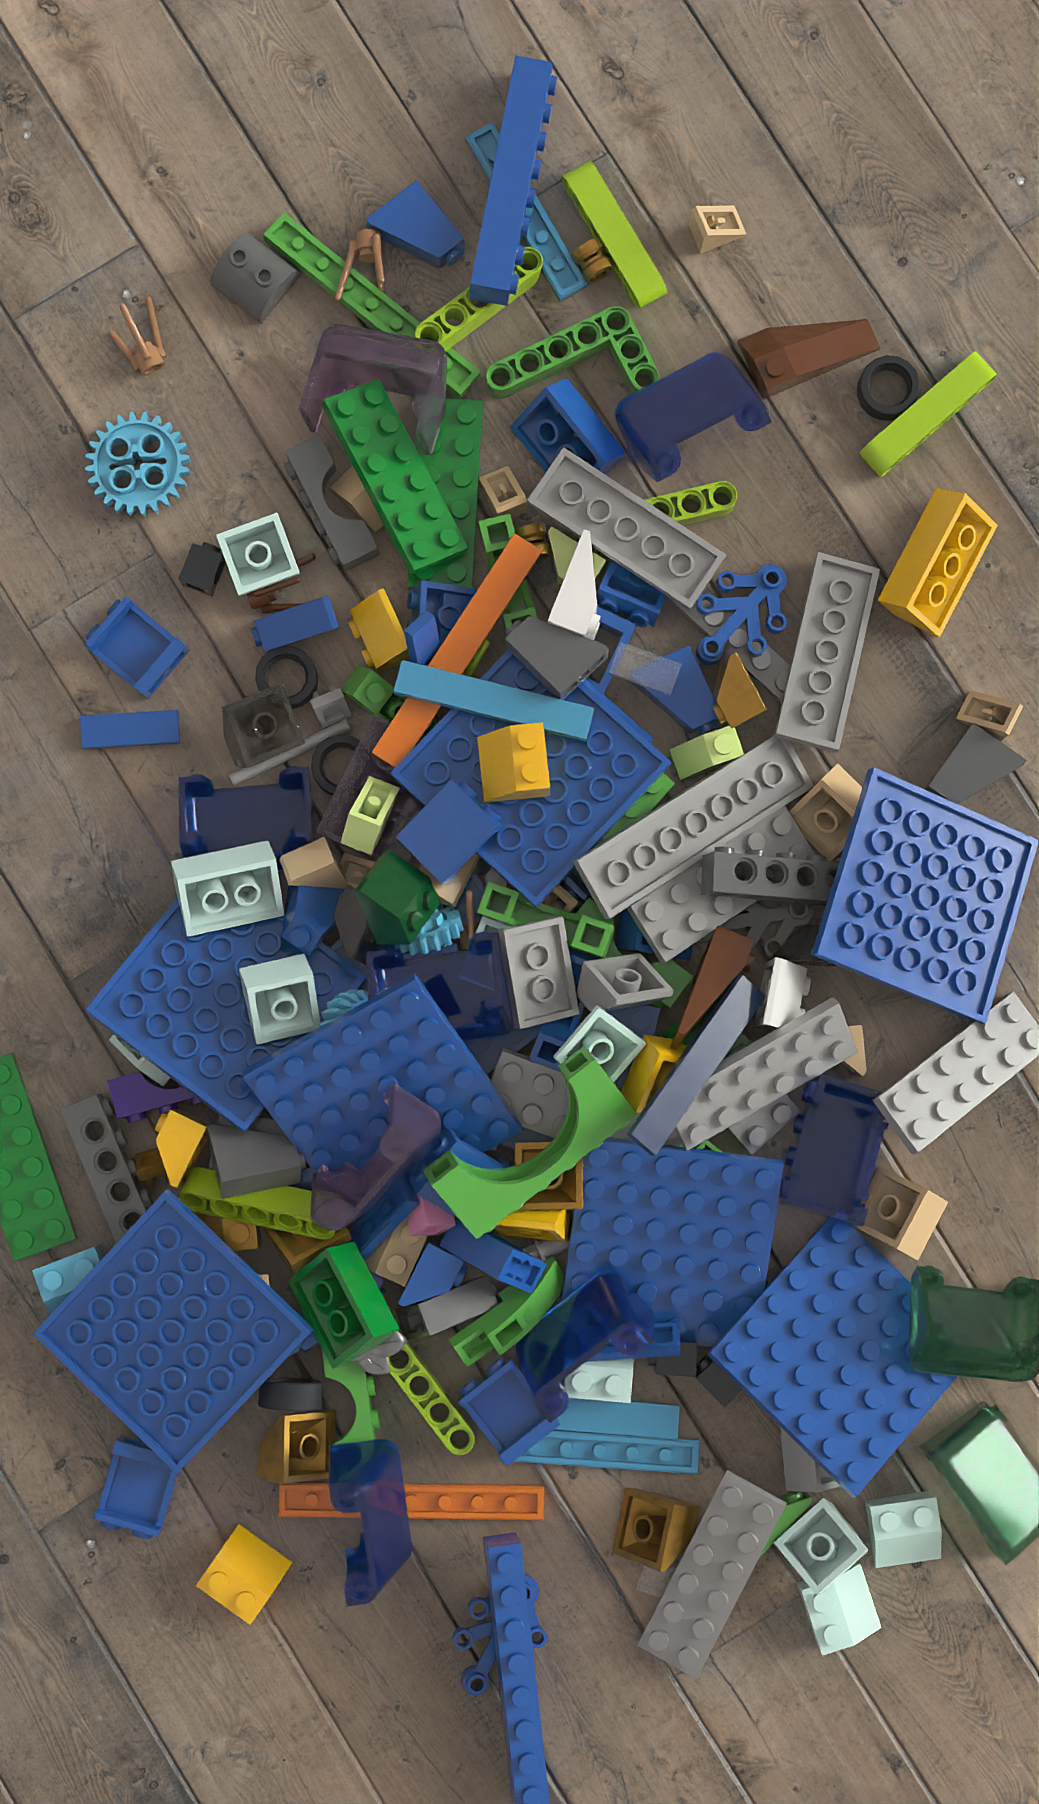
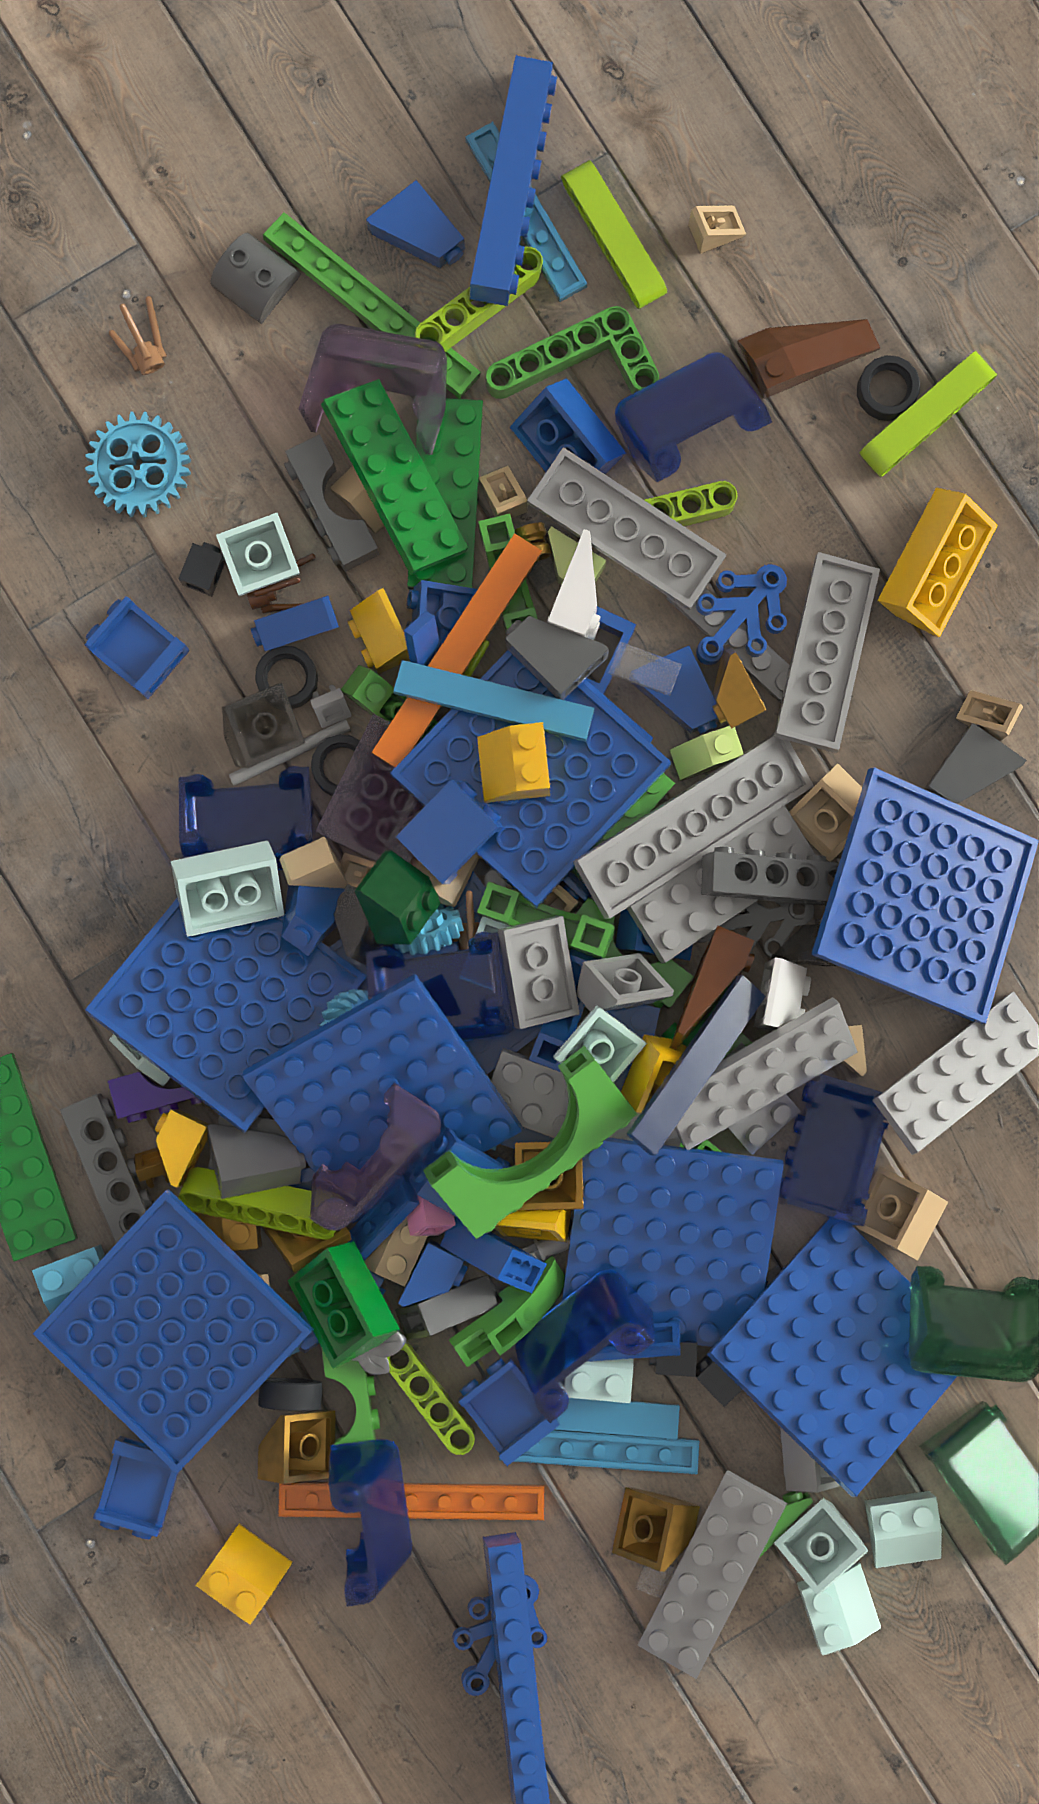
(130, 729): blue tile -> none
(280, 998): light aqua slope -> none
(368, 248): medium nougat plant -> none
(369, 815): yellowish green slope -> none
(592, 260): pearl gold wheel -> none
(630, 596): blue plate -> none

